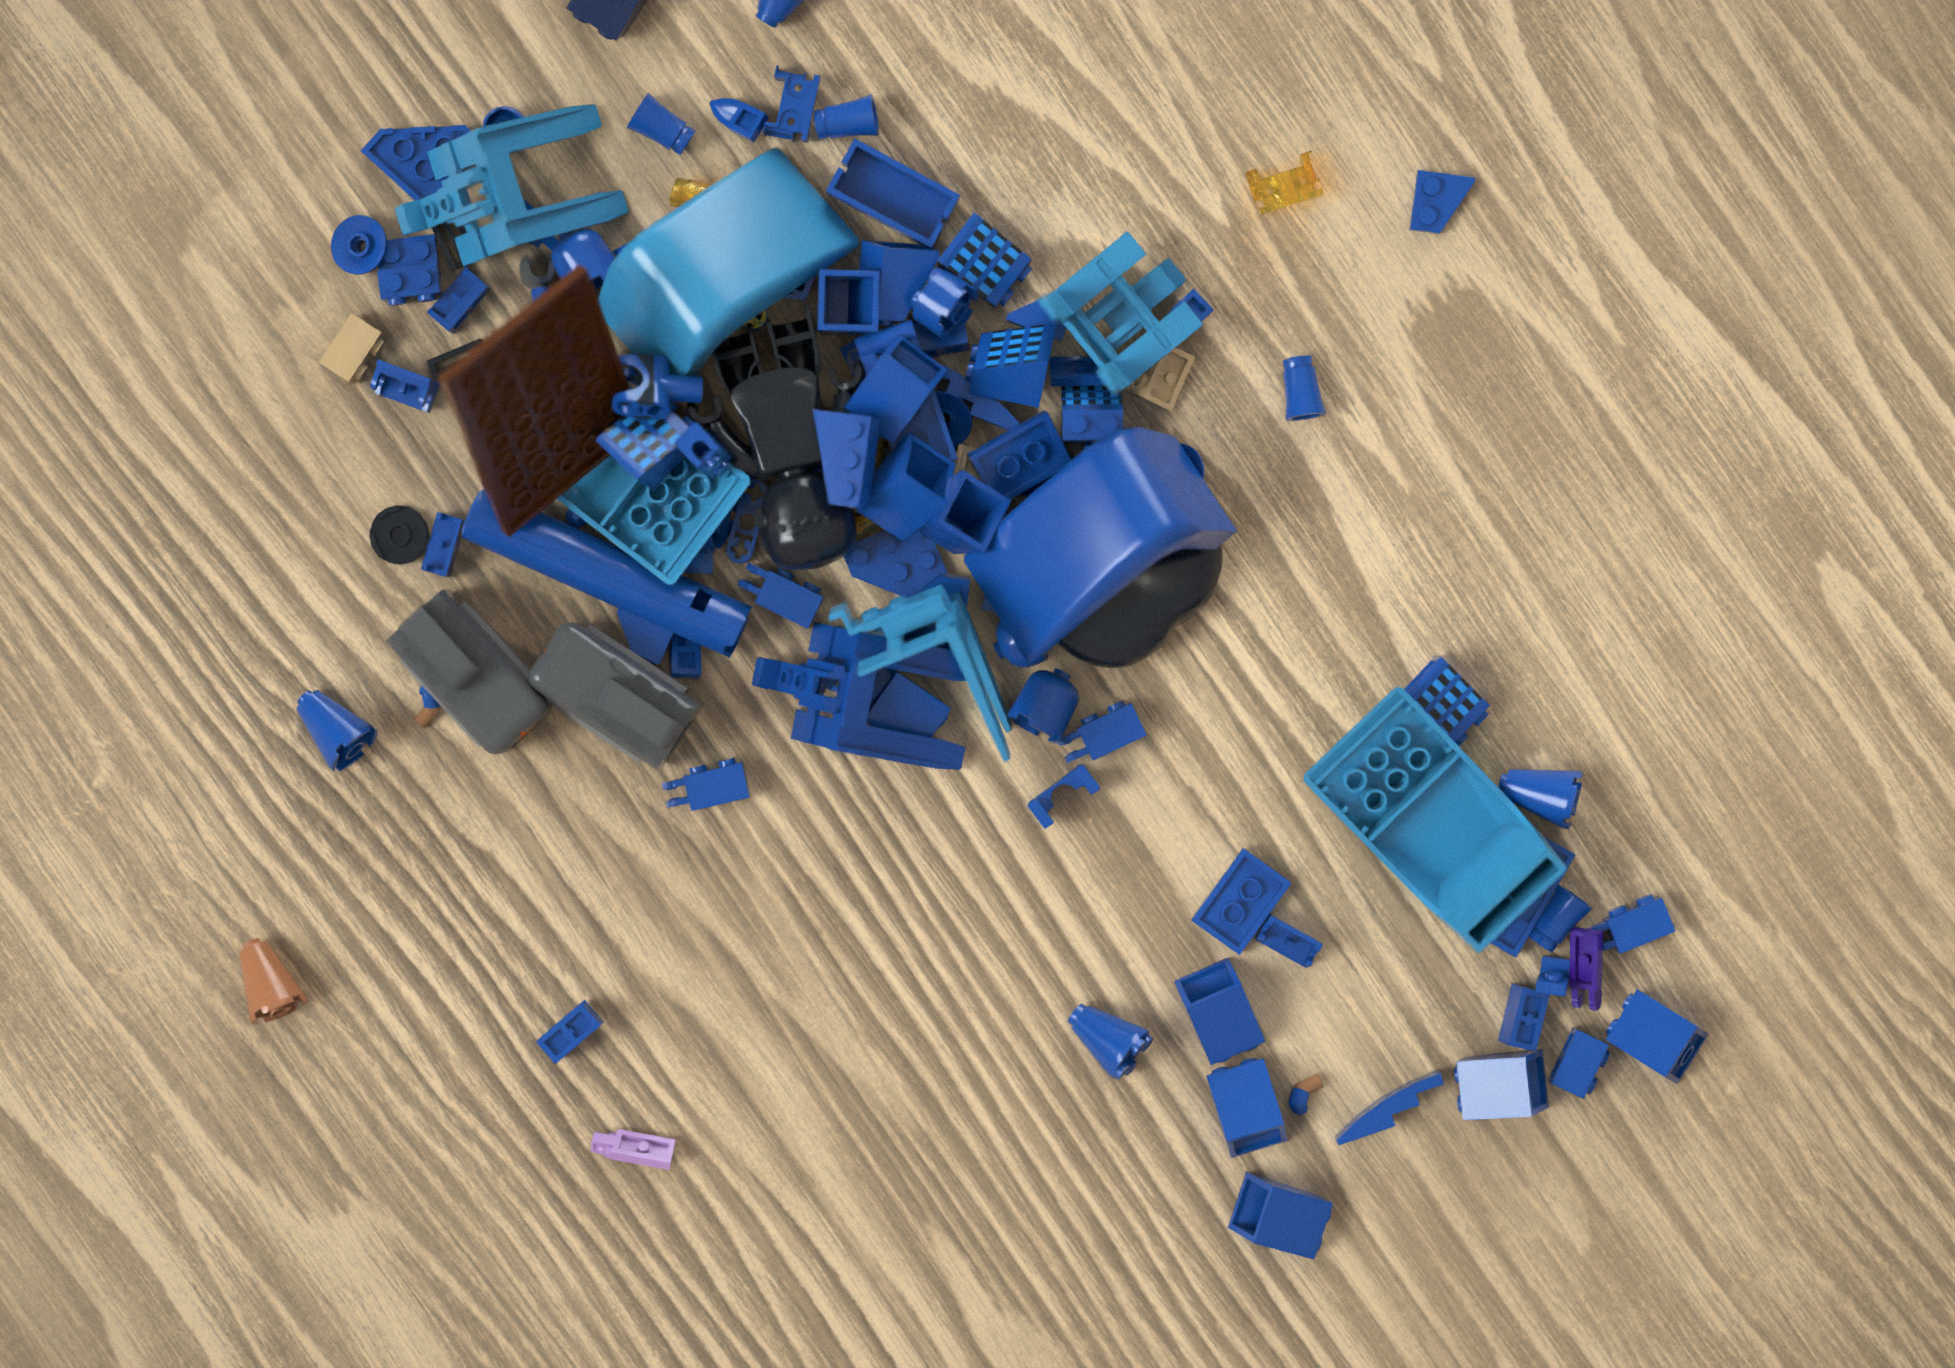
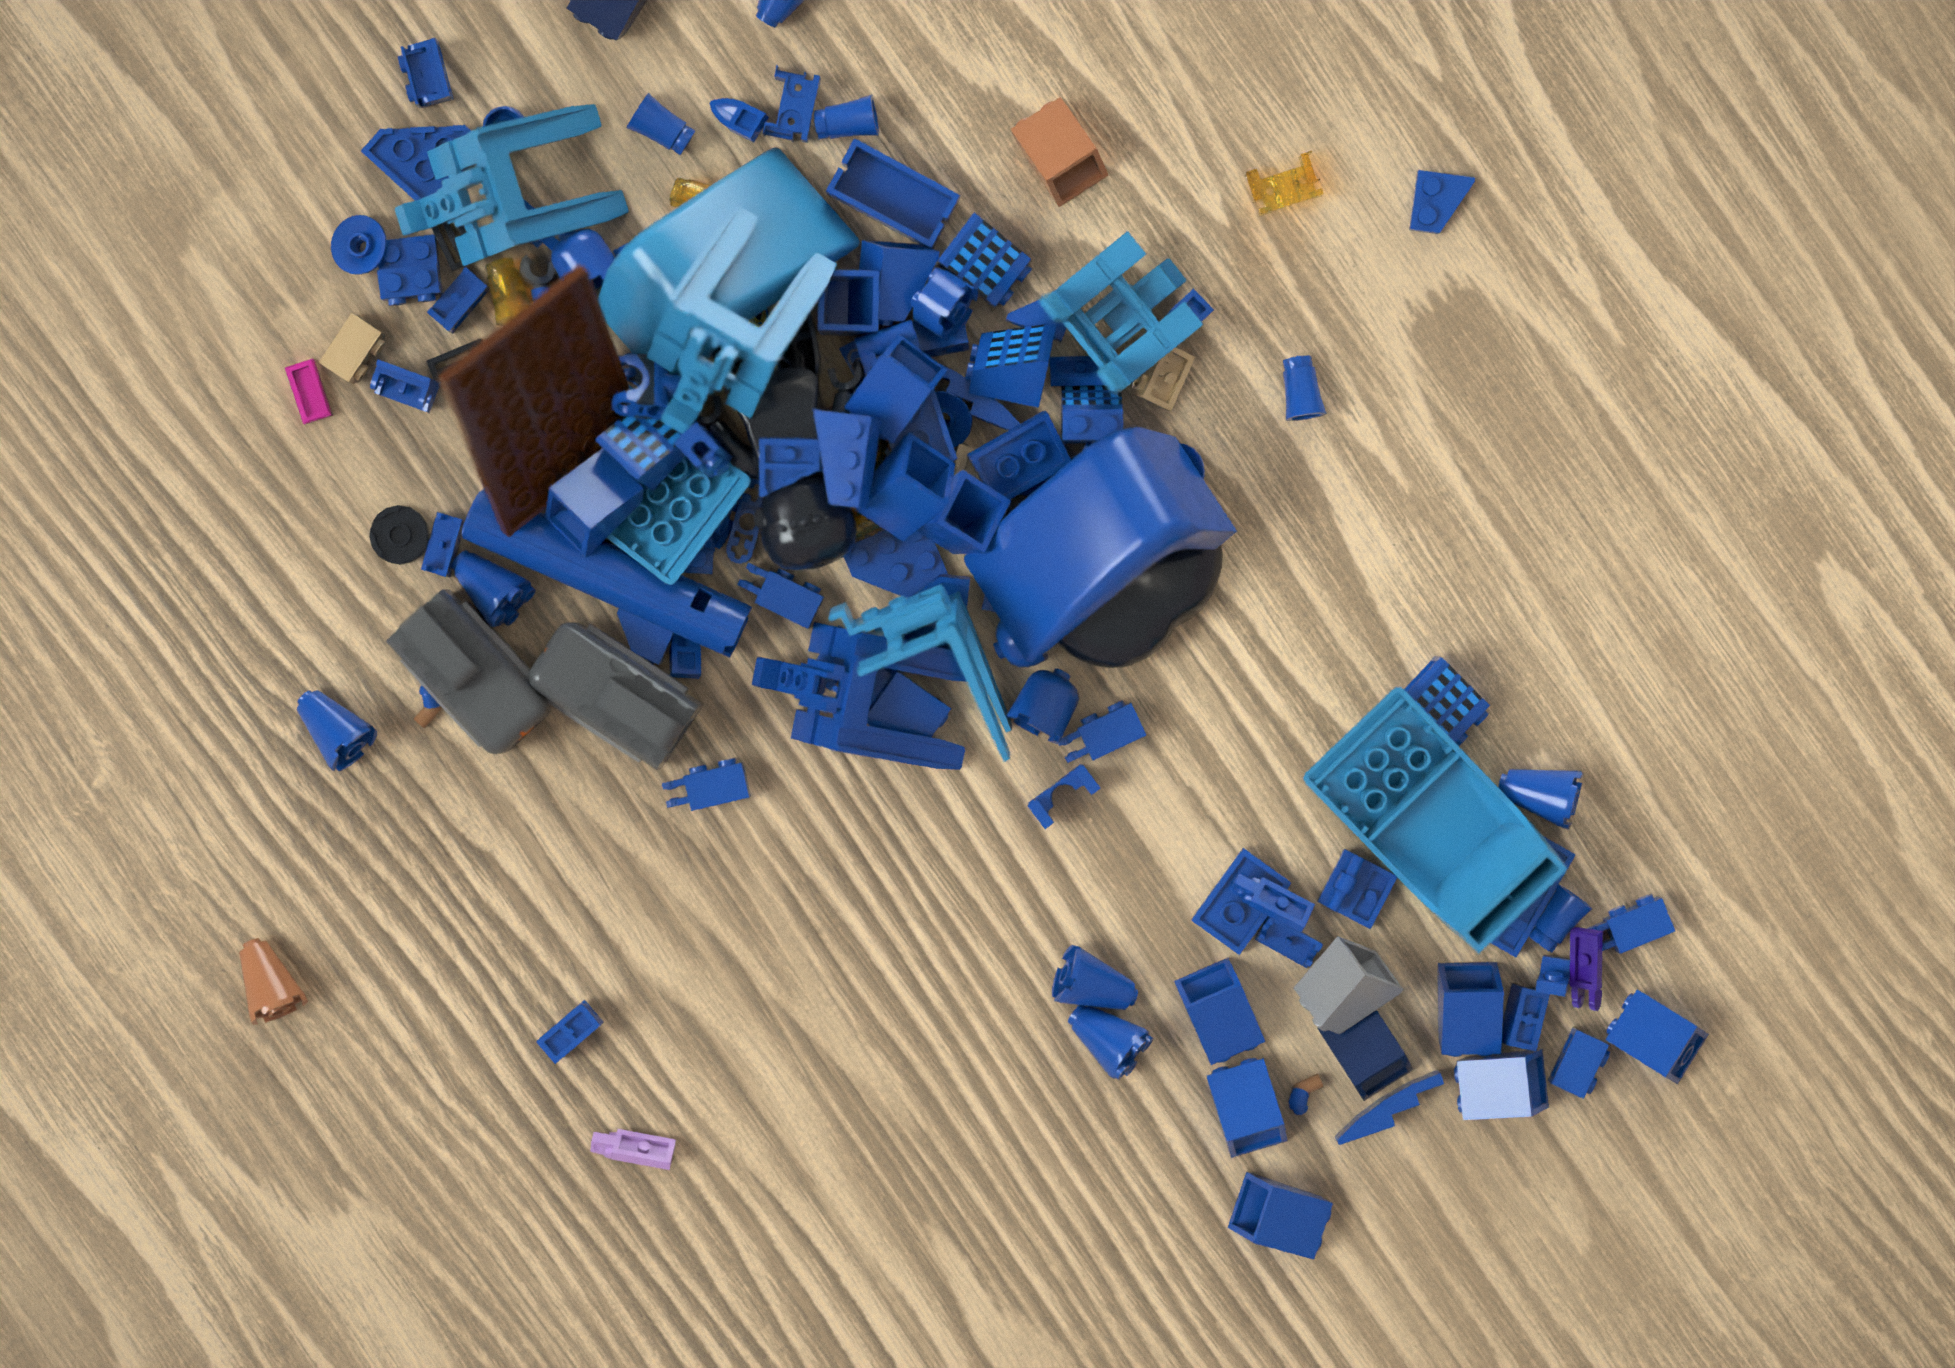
(308, 391): none -> dark pink tile
(425, 73): none -> blue hinge
(492, 588): none -> blue cone
(506, 289): none -> clear yellow plant
(592, 501): none -> blue slope
(759, 347): none -> dark azure piece
(786, 461): none -> blue wing
(1059, 151): none -> nougat slope
(1091, 982): none -> blue cone
(1273, 901): none -> blue hinge
(1346, 986): none -> light grey slope
(1357, 888): none -> blue plate
(1369, 1055): none -> dark blue slope
(1470, 1008): none -> blue slope

